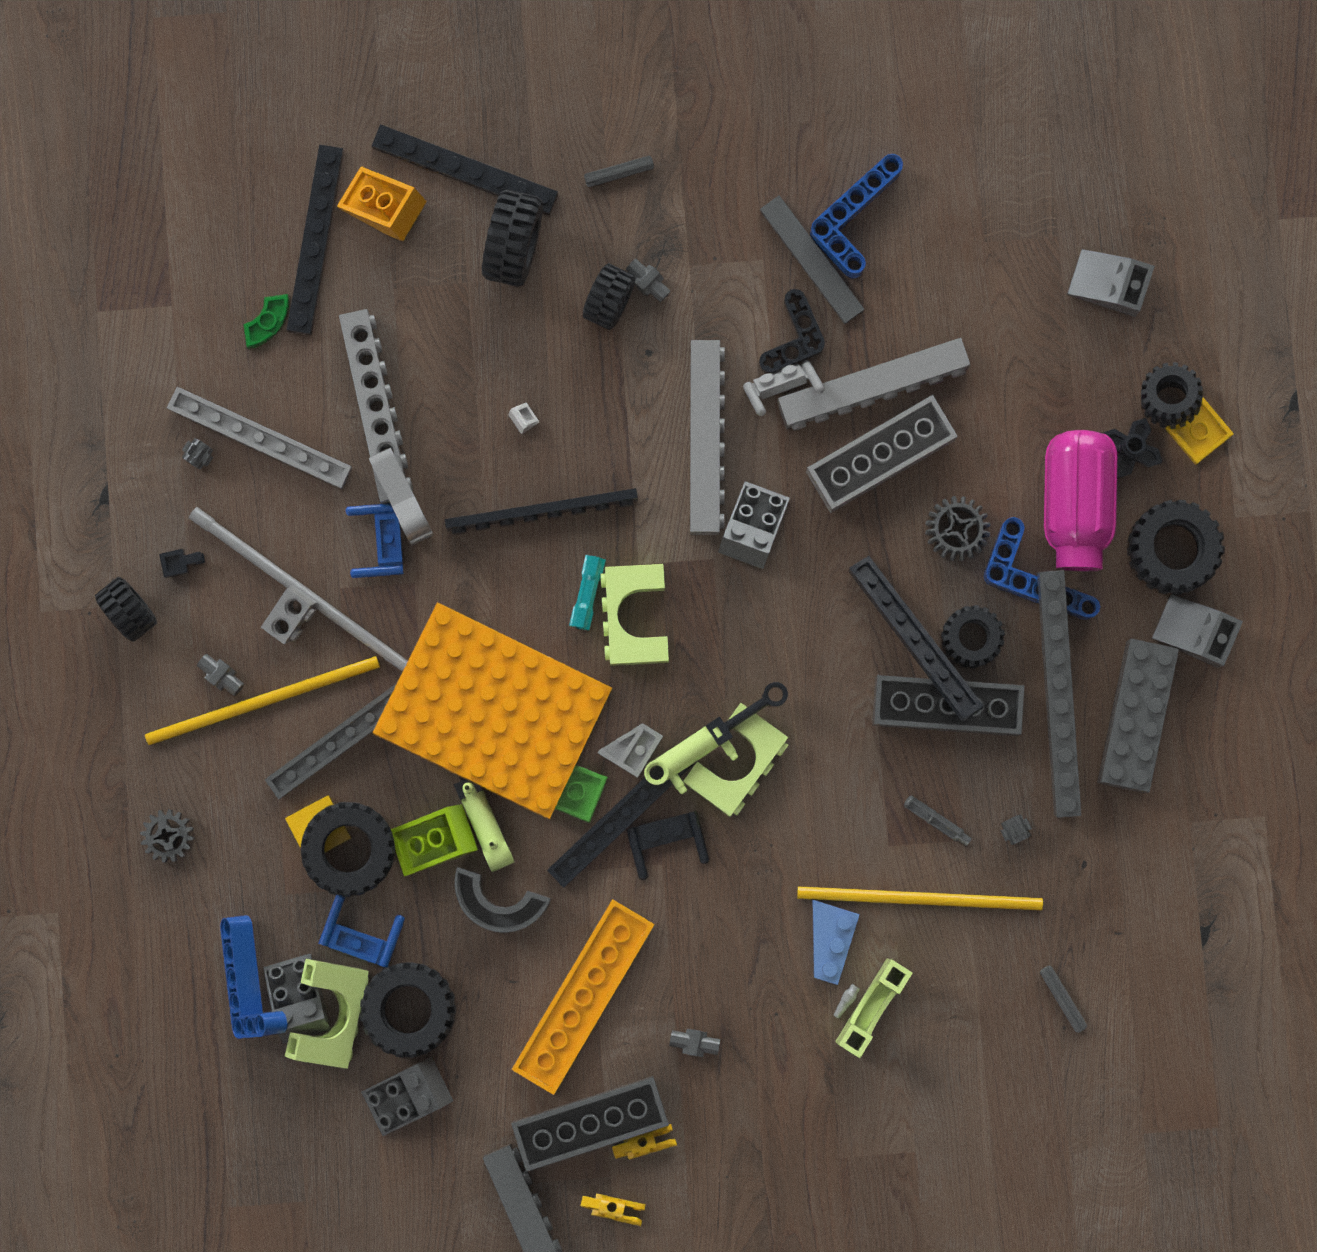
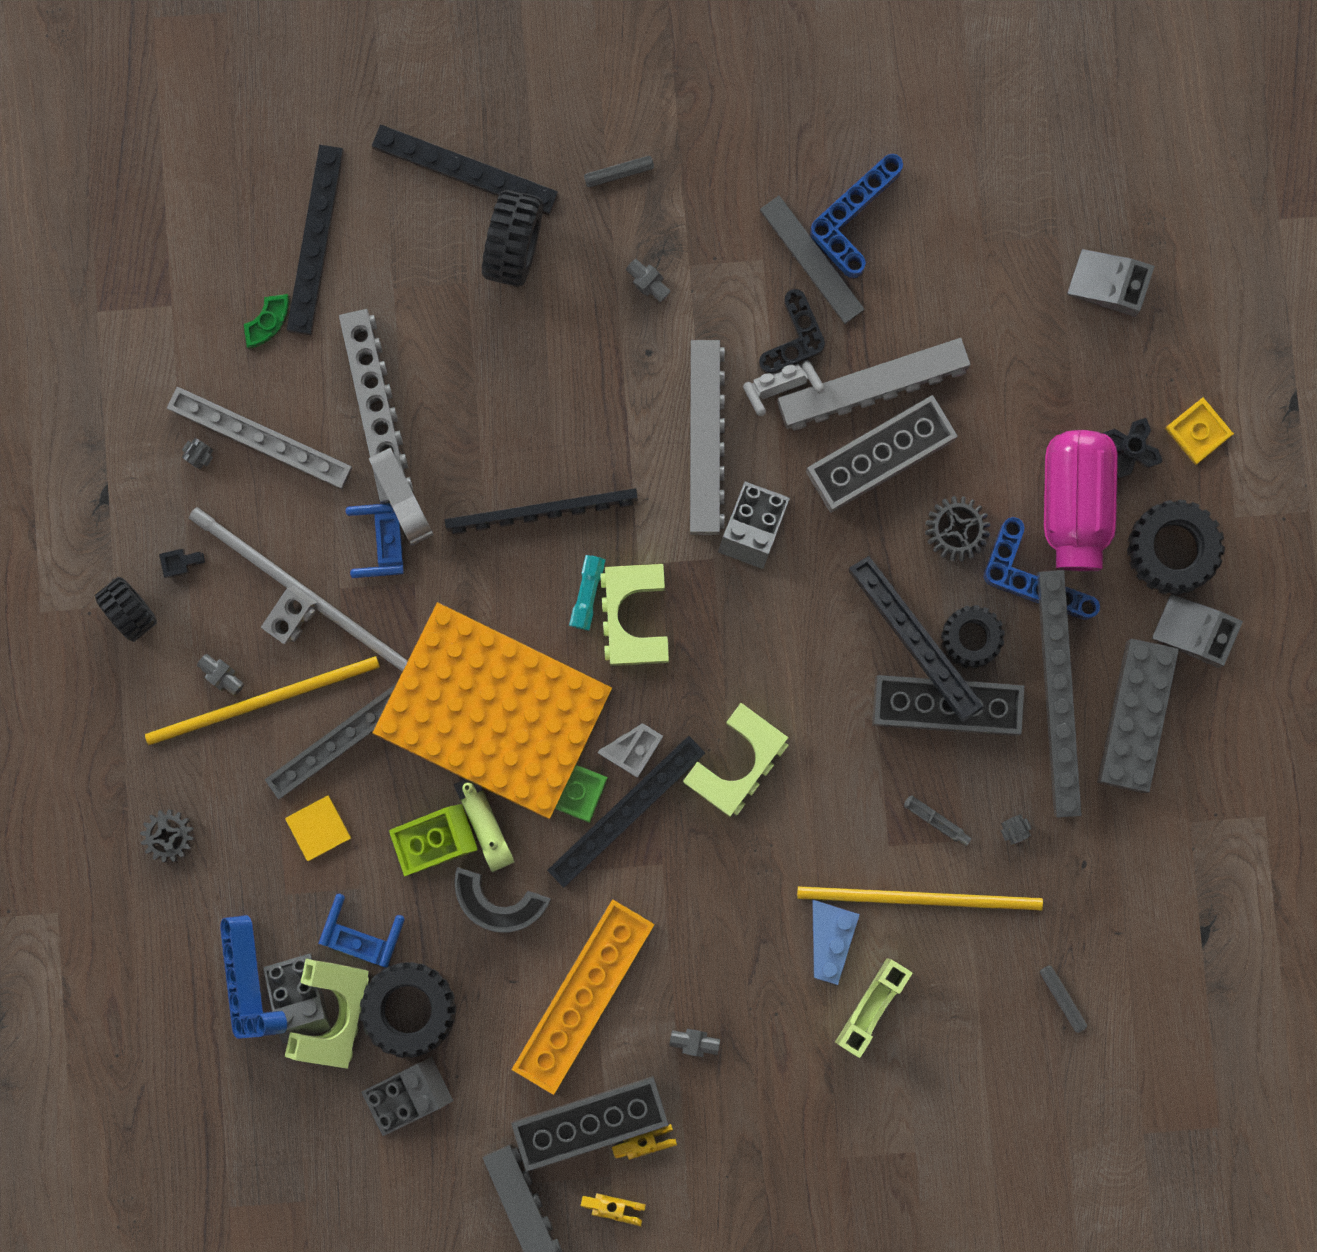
(353, 882): black tyre -> none
(382, 203): light orange slope -> none
(523, 417): white slope -> none
(608, 296): black tyre -> none
(663, 833): black plate -> none
(708, 739): yellowish green piece -> none
(847, 999): light grey piece -> none
(1171, 377): black tyre -> none

